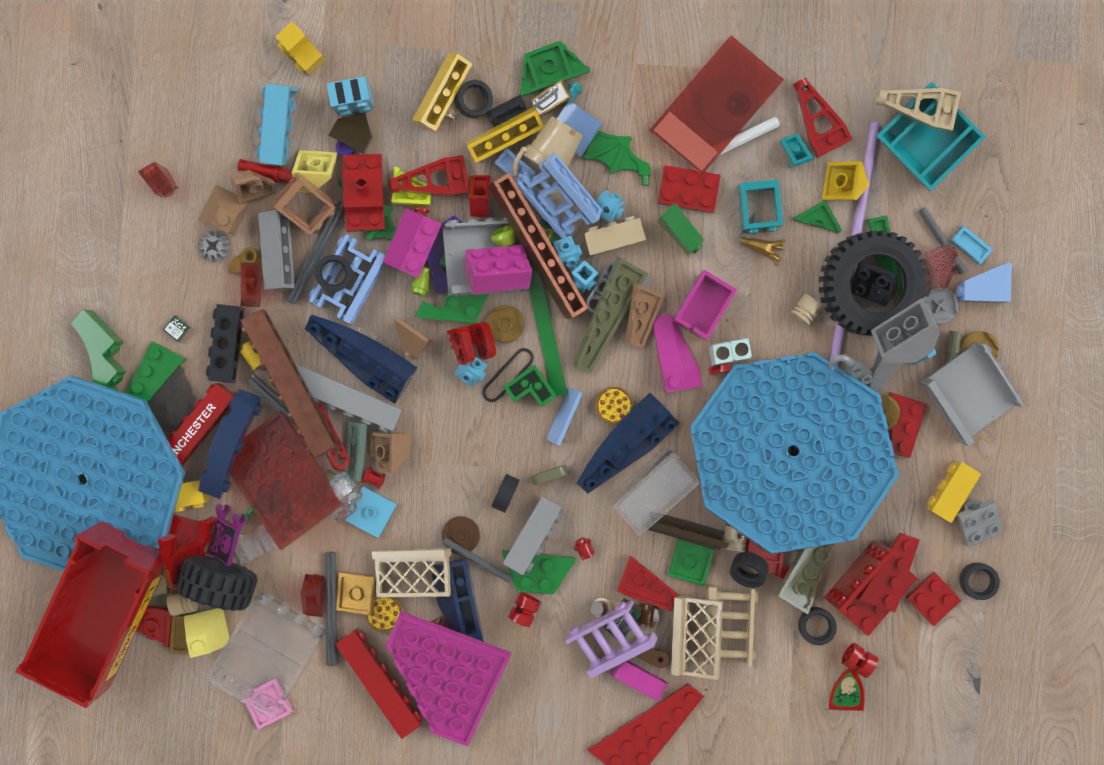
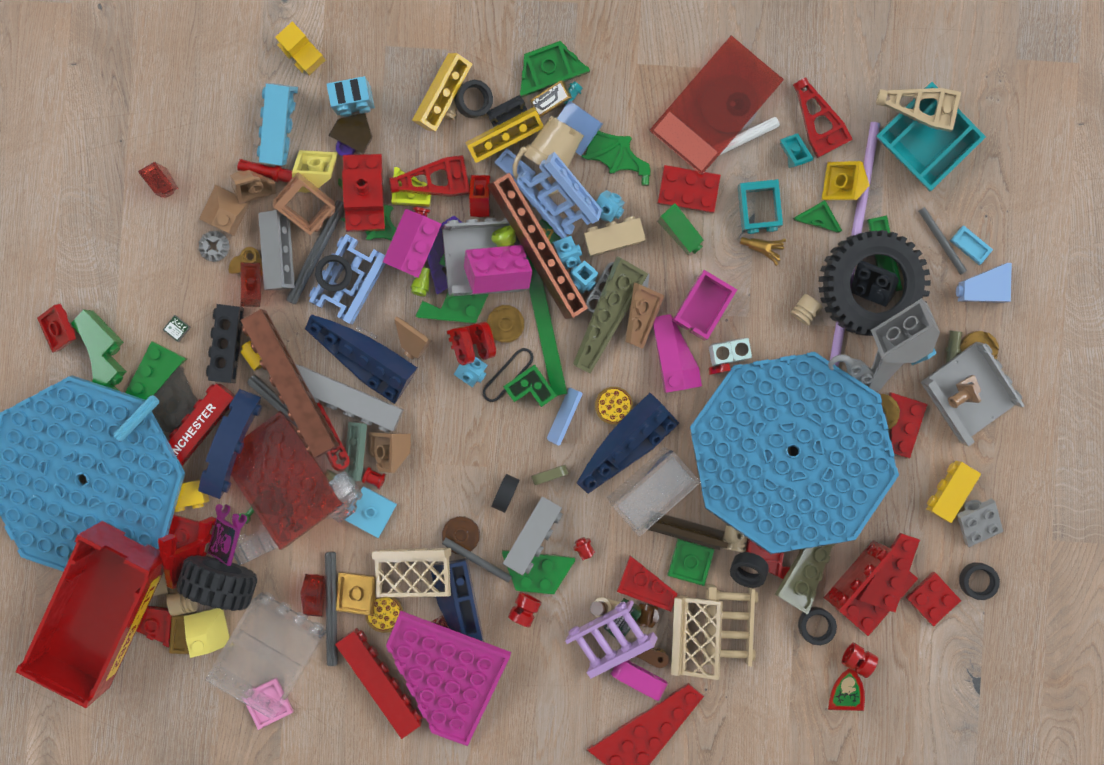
(56, 328): none -> red plate
(136, 418): none -> medium azure axle
(942, 304): light grey tile -> none
(943, 263): clear red slope -> none
(966, 392): none -> medium nougat bracket

